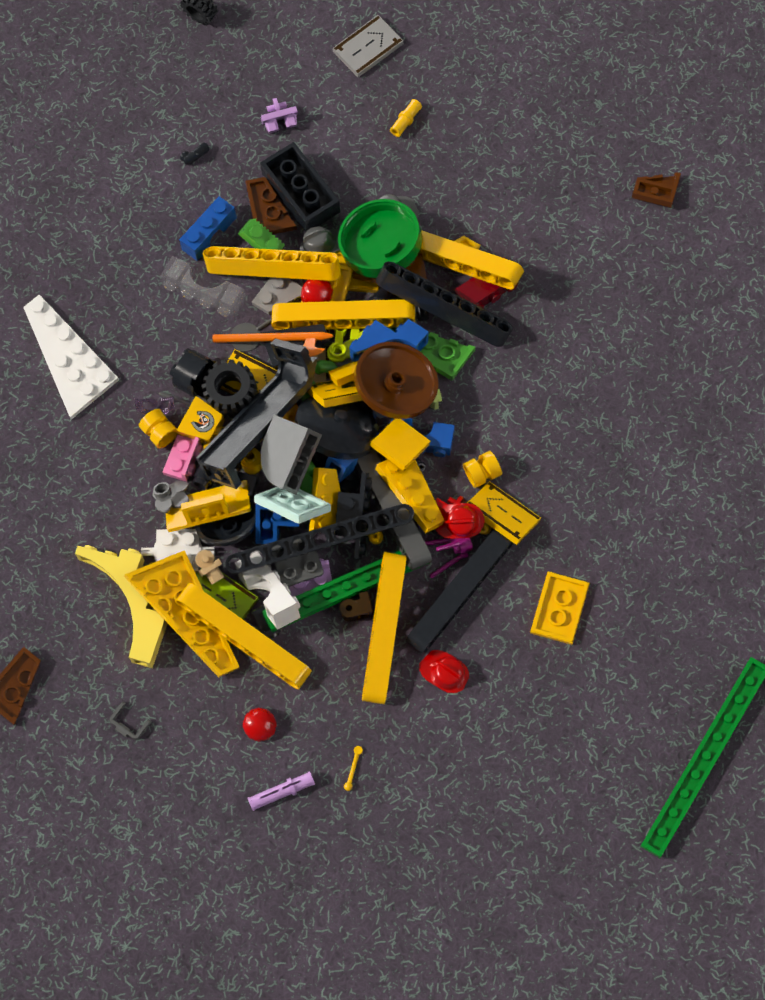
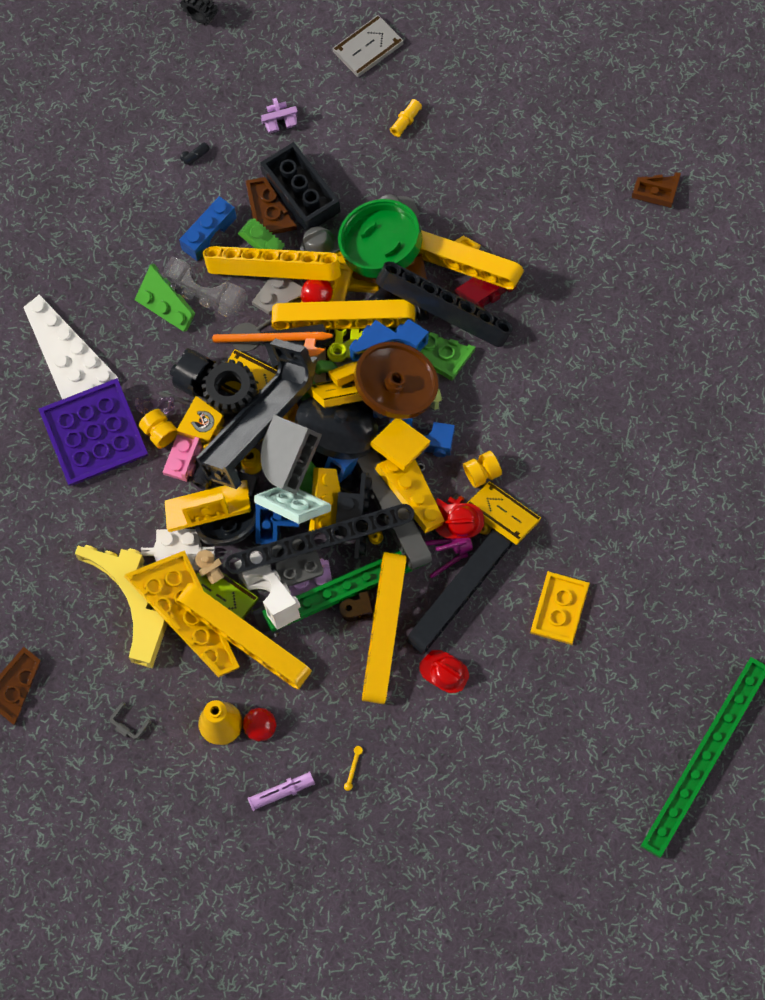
(93, 432): none -> dark purple plate
(161, 299): none -> bright green wing
(170, 495): dark grey plate -> none
(220, 722): none -> yellow cone

